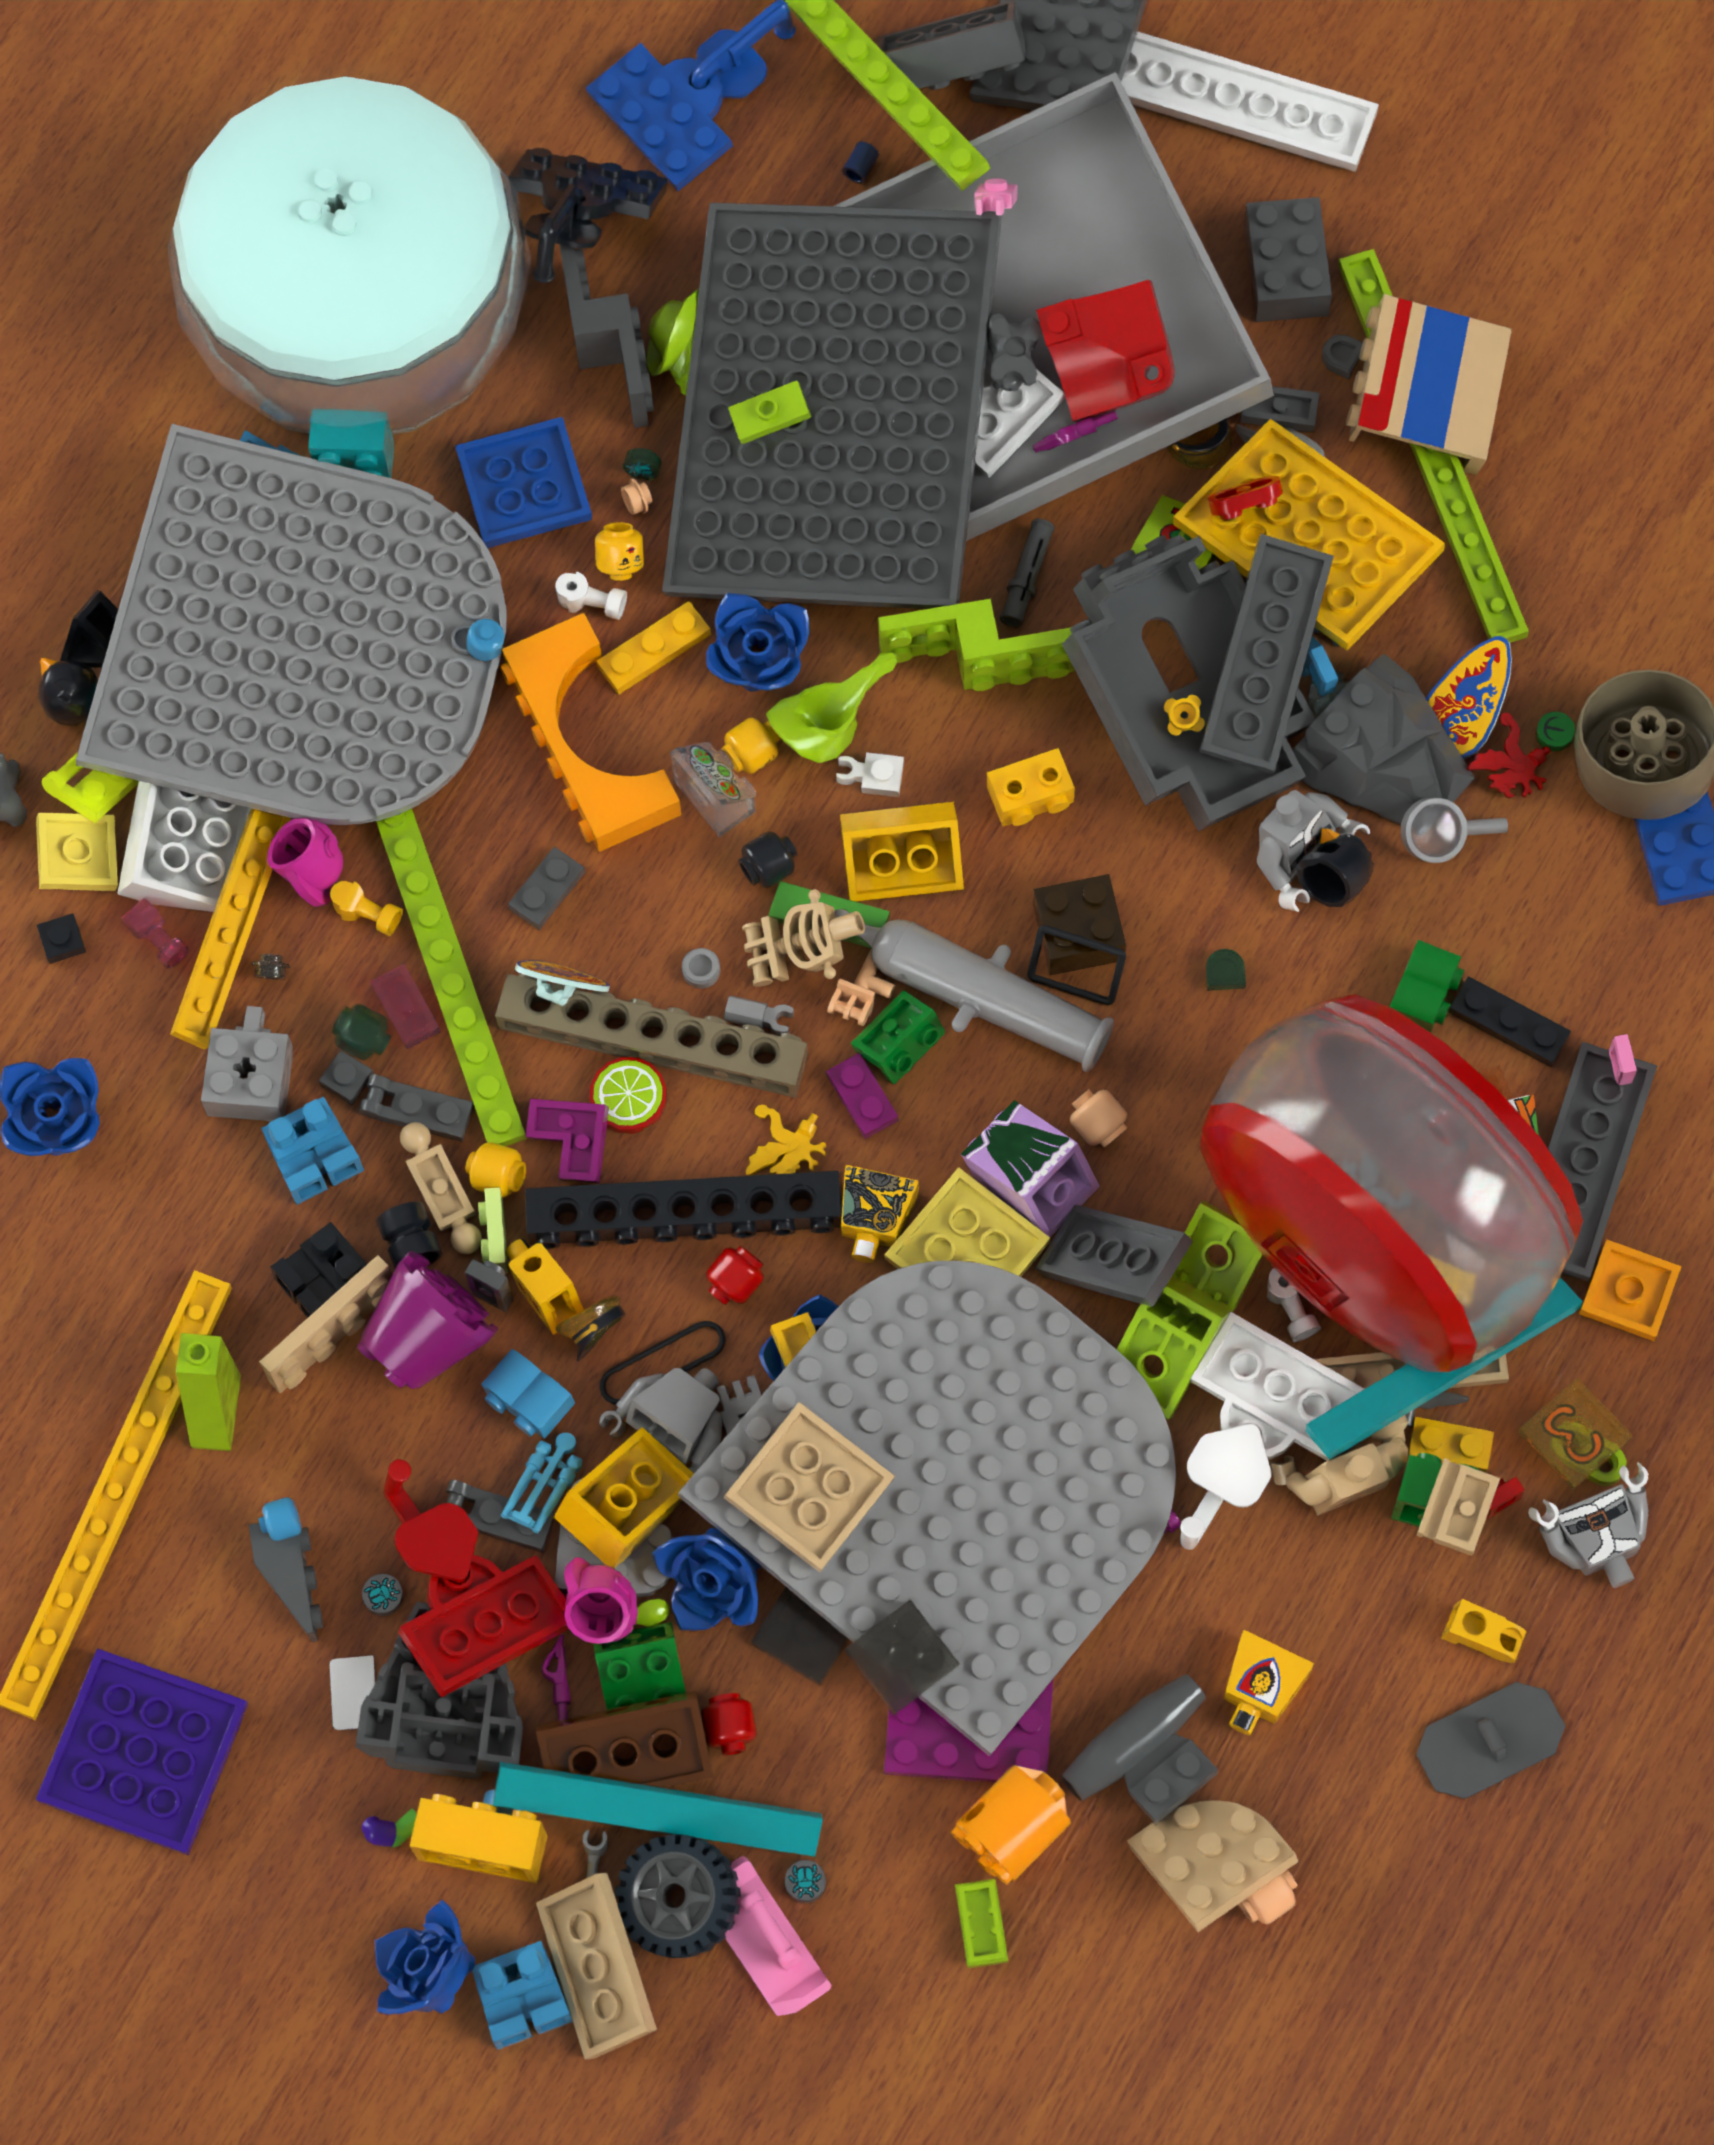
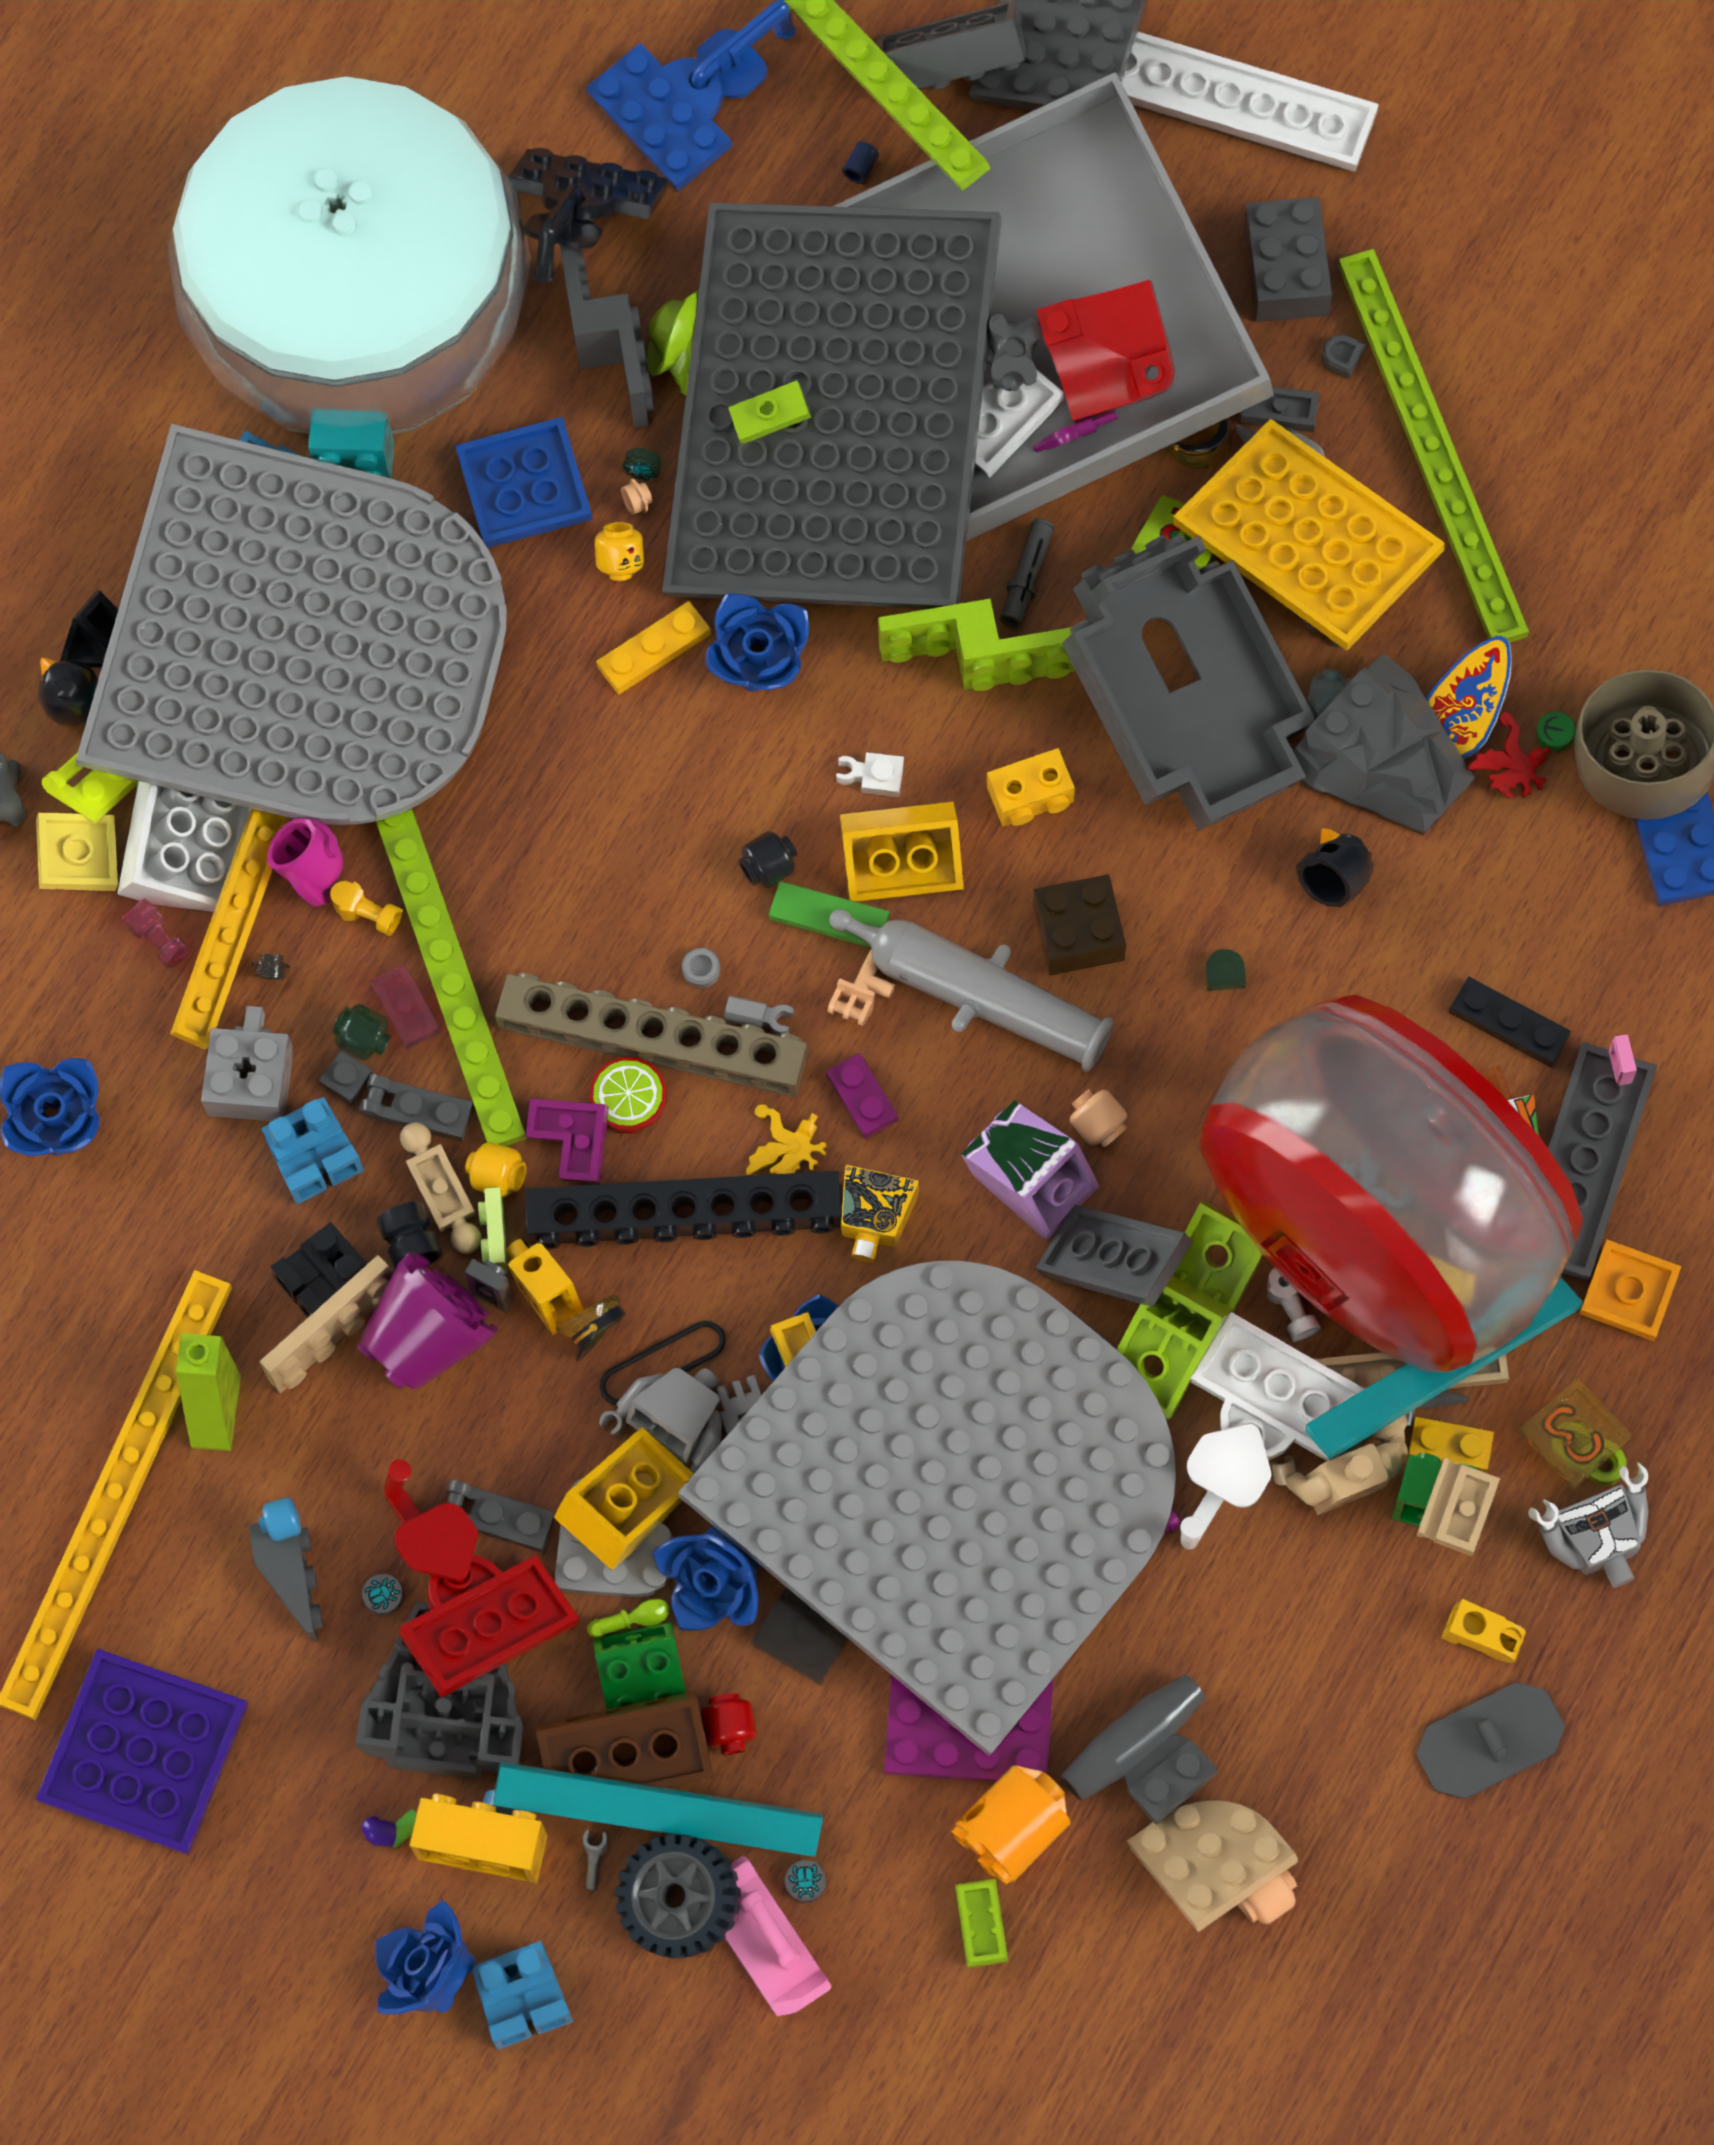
(61, 938): black plate -> none
(350, 1684): white sticker -> none
(485, 639): dark azure piece -> none
(527, 1394): dark azure brick -> none
(546, 888): dark grey plate -> none
(559, 974): shield -> none
(561, 1690): magenta hand -> none
(565, 1444): medium azure piece -> none
(575, 593): white leg -> none
(596, 1966): tan plate -> none
(598, 1602): dark pink helmet -> none
(609, 804): light orange arch -> none
(713, 786): clear slope -> none
(735, 1275): red head -> none
(751, 745): yellow head -> none
(803, 928): tan torso -> none
(809, 1487): tan plate -> none
(822, 718): lime hat -> none
(899, 1036): green bracket -> none
(902, 1657): clear smoke plate -> none
(969, 1226): light yellow plate -> none
(995, 196): bright pink plate -> none
(1084, 941): black piece -> none
(1176, 707): yellow plate -> none
(1258, 493): red plate -> none
(1263, 1681): yellow torso -> none
(1266, 654): dark grey plate -> none
(1292, 833): light grey torso -> none
(1319, 668): dark azure tile -> none
(1426, 985): green brick -> none
(1430, 379): panel -> none
(1437, 829): piece -> none
(1505, 1495): red plate -> none

